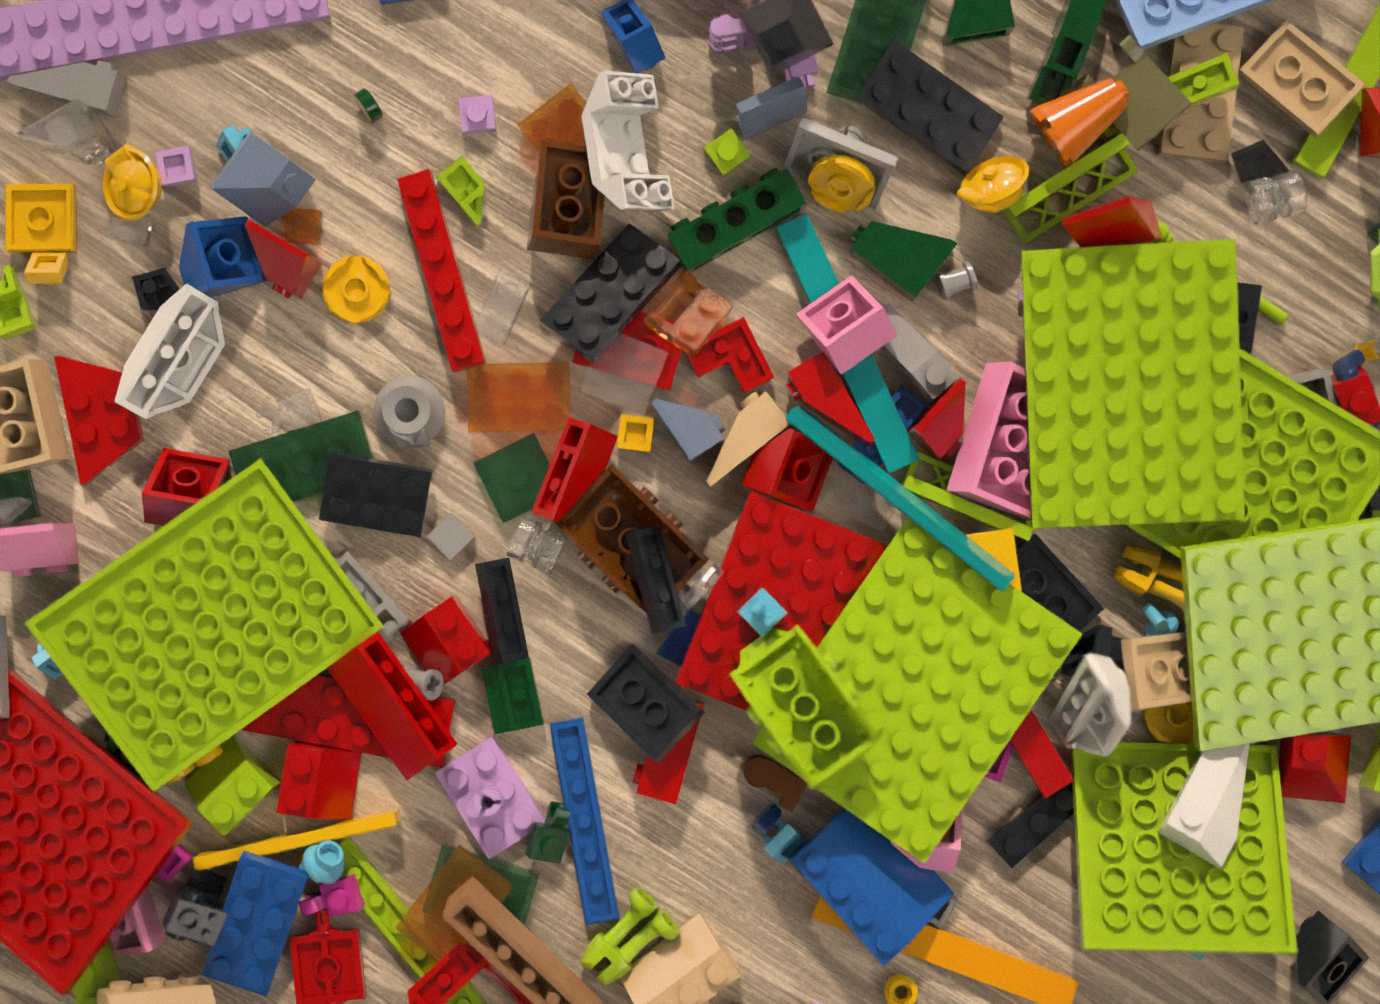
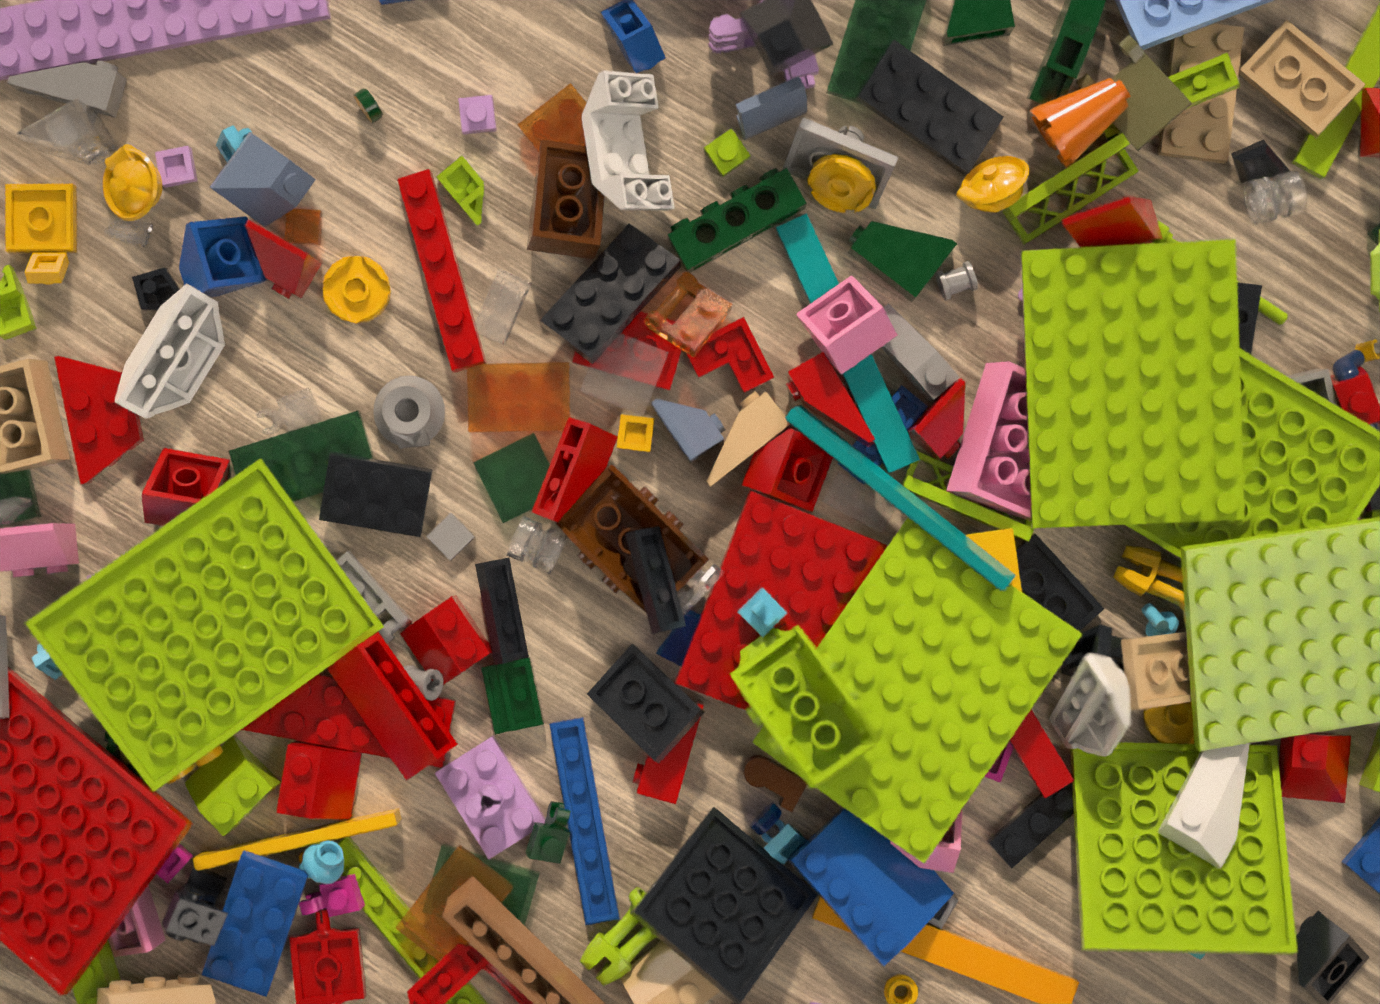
(724, 905): none -> black plate

